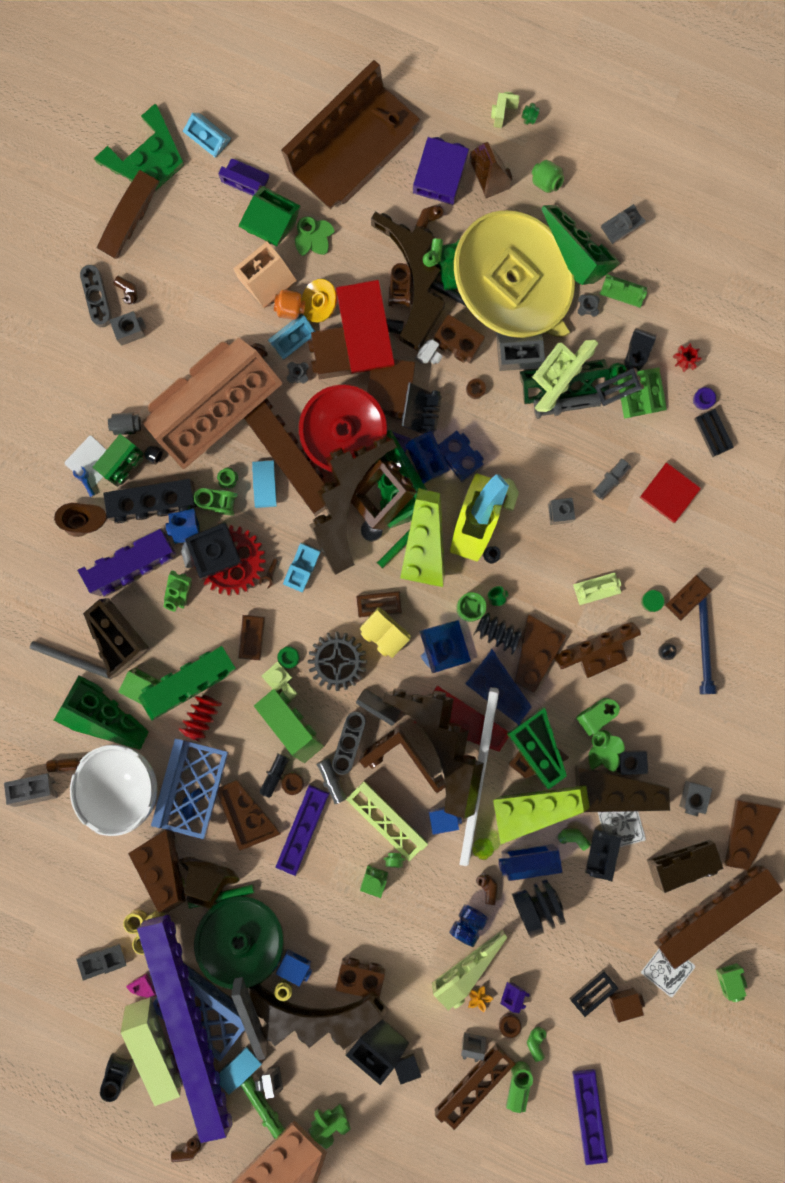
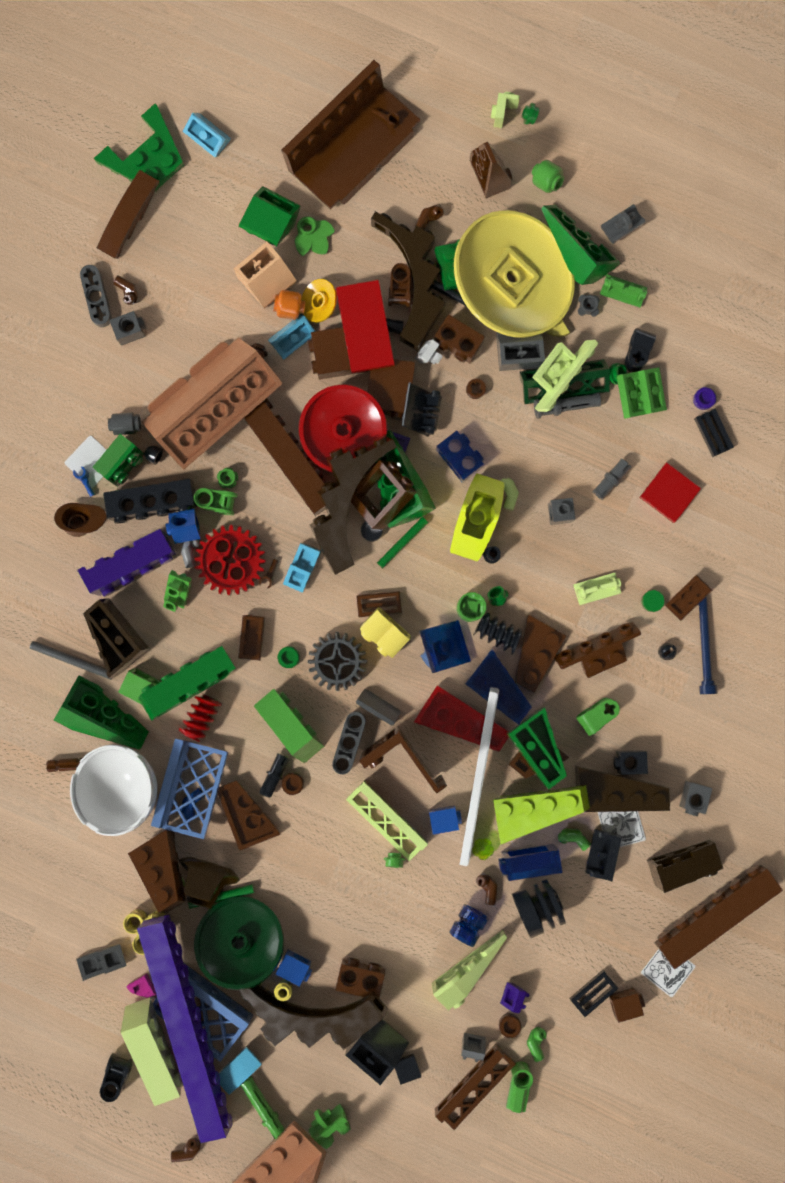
(29, 790): flat silver hinge -> none
(213, 551): black tile -> none
(243, 177): dark purple panel -> none
(249, 1018): dark grey tile -> none
(264, 484): medium azure slope -> none
(270, 1082): dark grey tile -> none
(278, 679): yellowish green plate -> none
(301, 377): dark grey plate -> none
(302, 830): dark purple tile -> none
(331, 781): dark grey pin -> none
(374, 881): bright green brick -> none
(424, 547): lime wedge -> none
(427, 457): clear blue brick -> none
(434, 255): bright green arm -> none
(440, 170): dark purple brick -> none
(460, 771): dark brown arch -> none
(479, 999): light orange plant -> none
(491, 495): medium azure slope -> none
(590, 1117): dark purple tile -> none
(607, 752): bright green plate -> none
(636, 379): black tile -> none
(682, 360): red gear -> none
(732, 982): bright green brick -> none
(748, 832): reddish brown wing -> none

